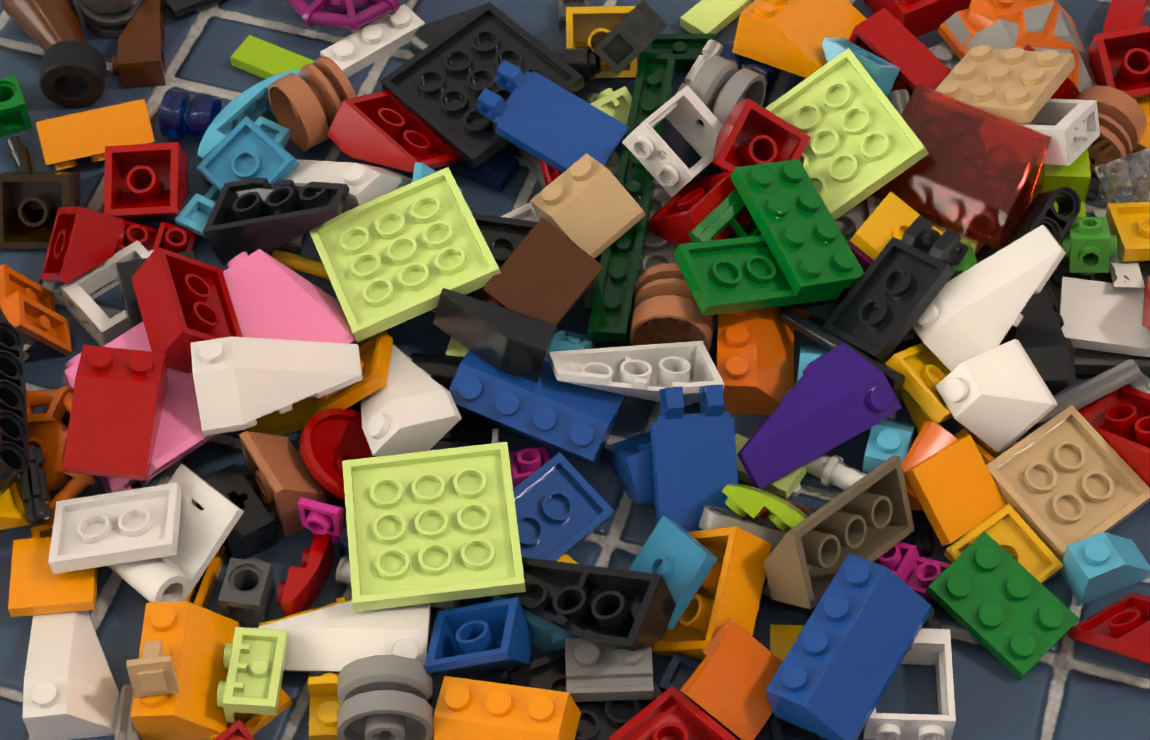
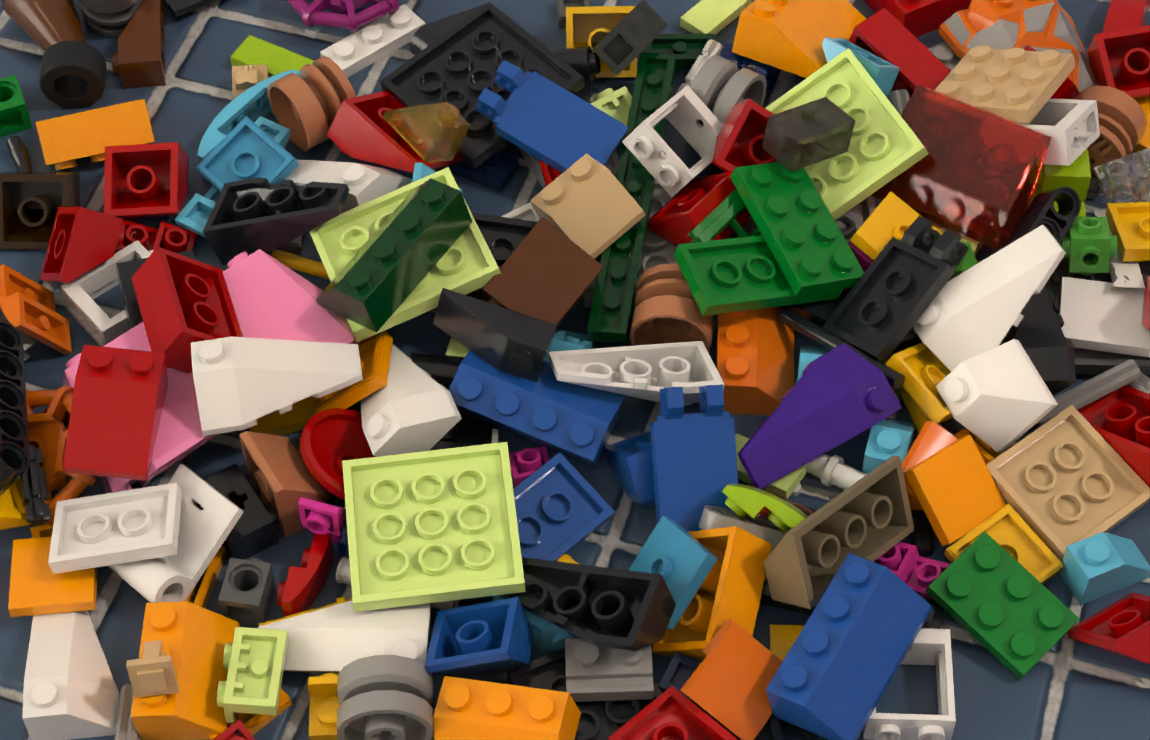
(187, 116): clear blue wheel -> none
(247, 76): none -> tan brick
(398, 255): none -> dark green slope
(430, 129): none -> clear yellow slope
(808, 134): none -> clear smoke brick

